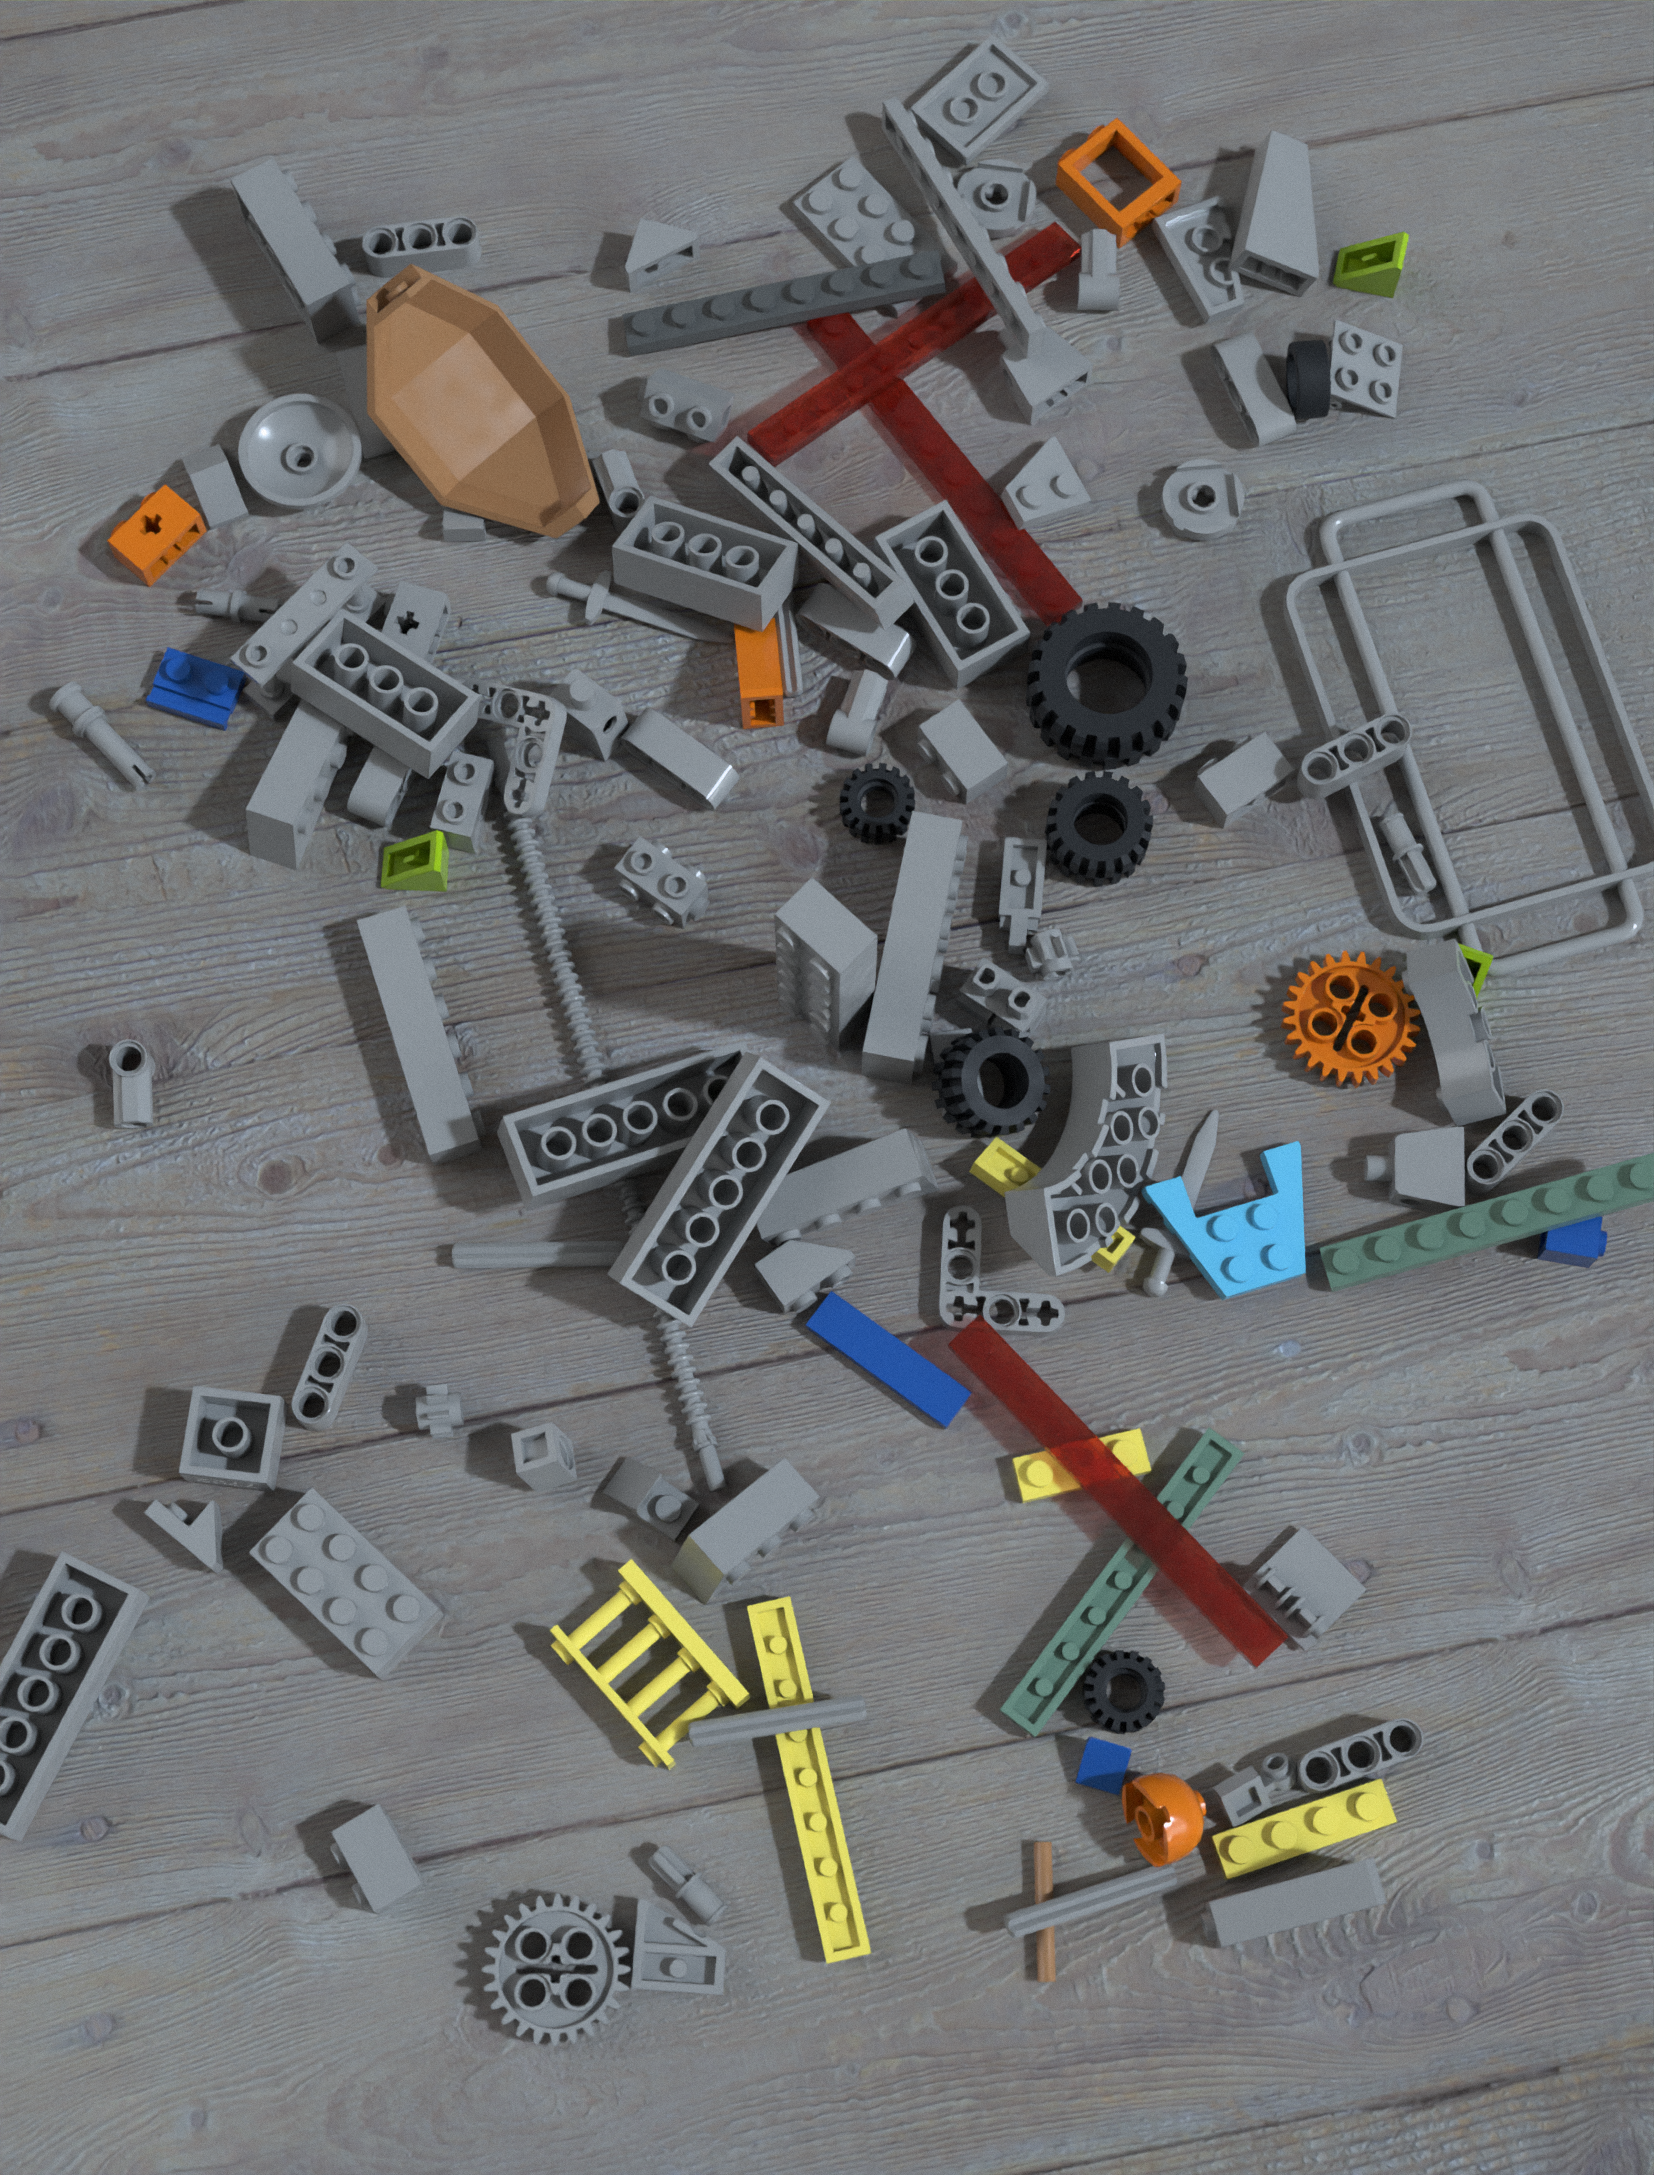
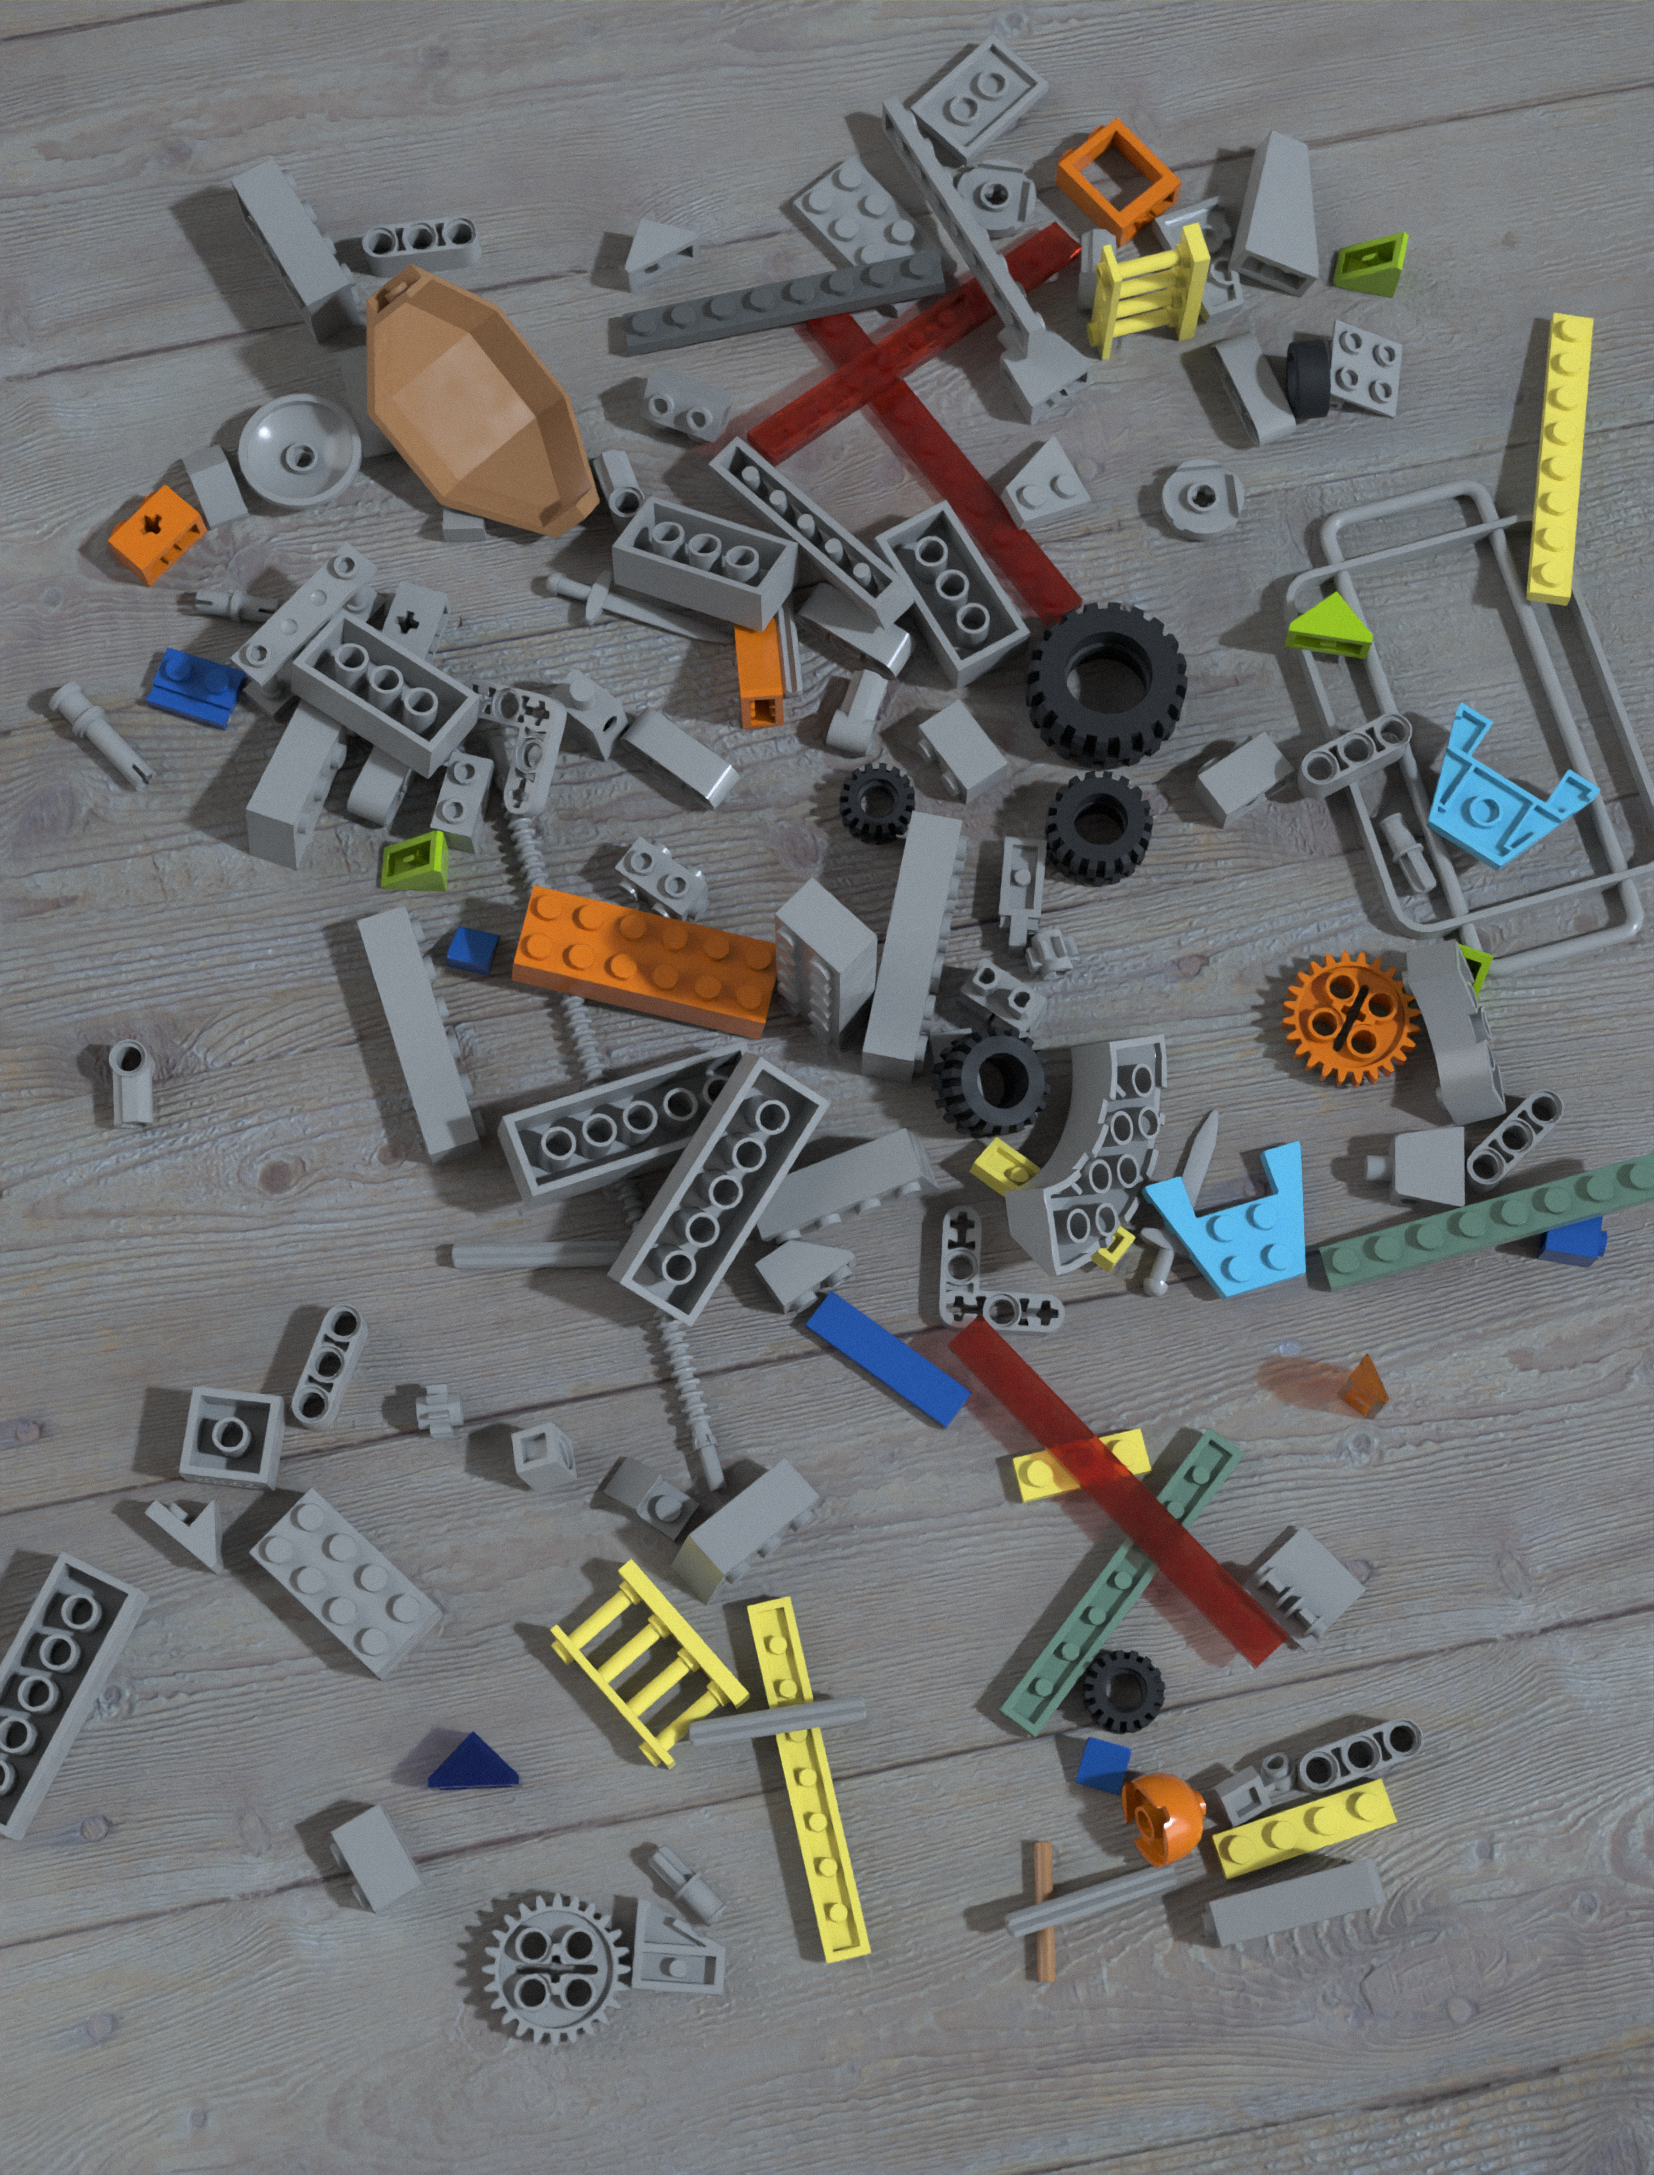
(473, 951): none -> blue slope
(473, 1767): none -> clear blue slope
(646, 962): none -> orange brick
(1179, 301): none -> light yellow fence
(1330, 629): none -> lime slope
(1364, 1389): none -> clear orange slope
(1487, 811): none -> medium azure wing
(1560, 460): none -> light yellow plate

